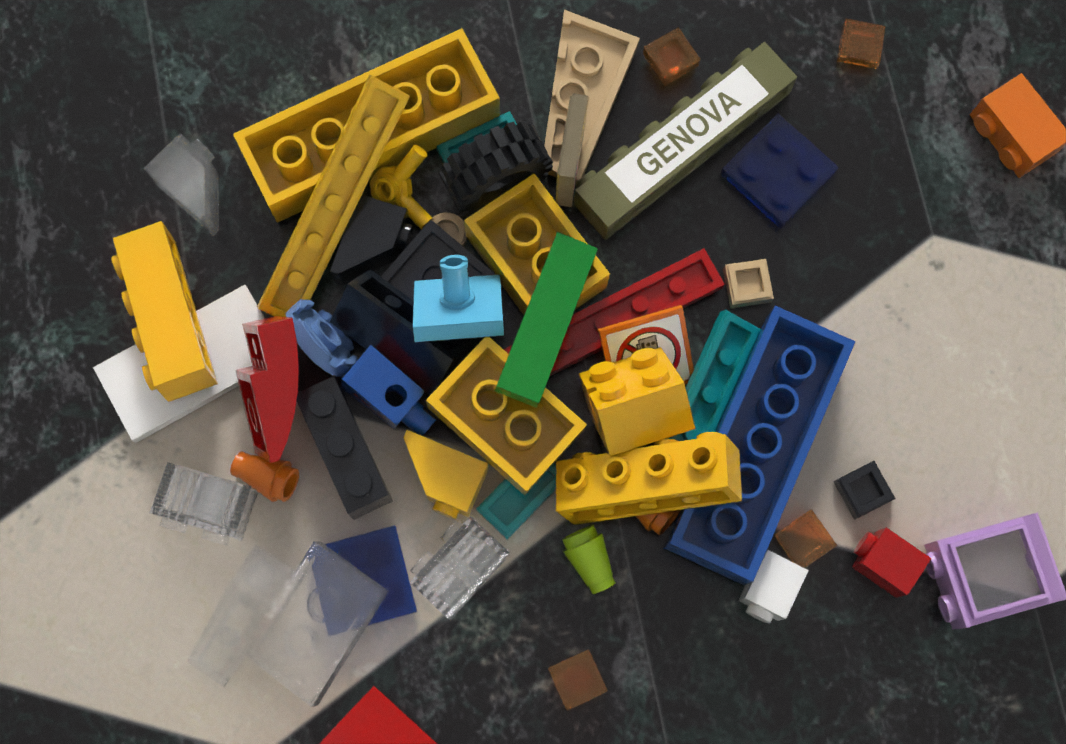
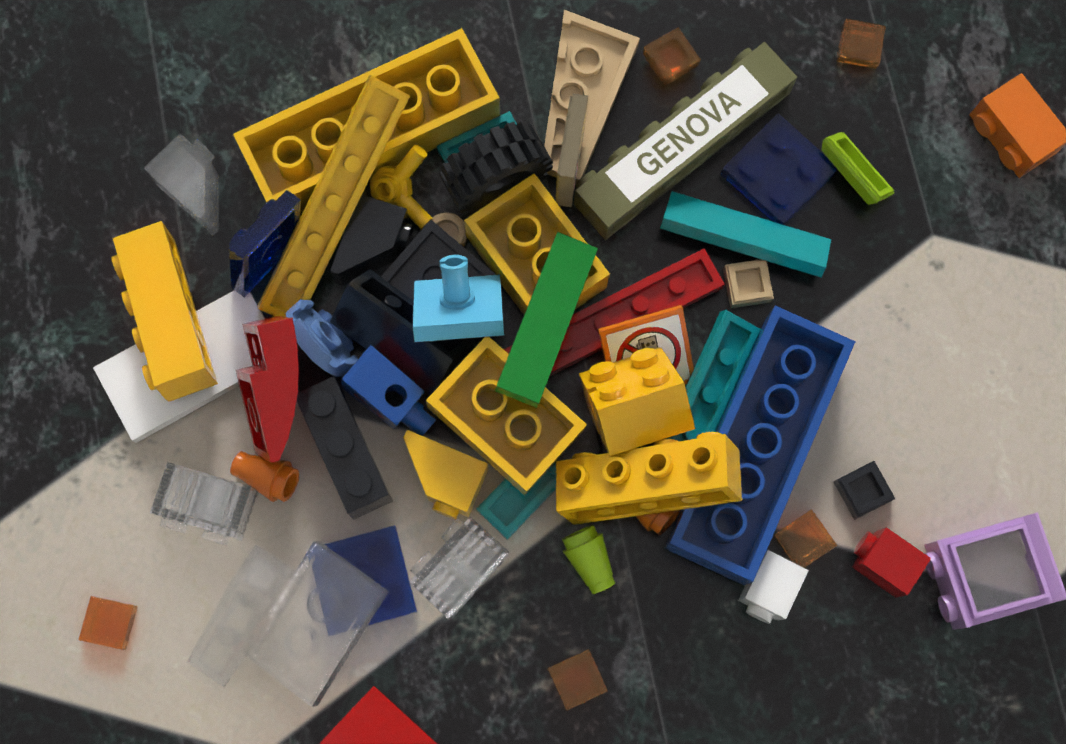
(108, 623): none -> clear orange tile
(260, 247): none -> clear blue plate
(746, 234): none -> teal tile
(856, 168): none -> lime tile

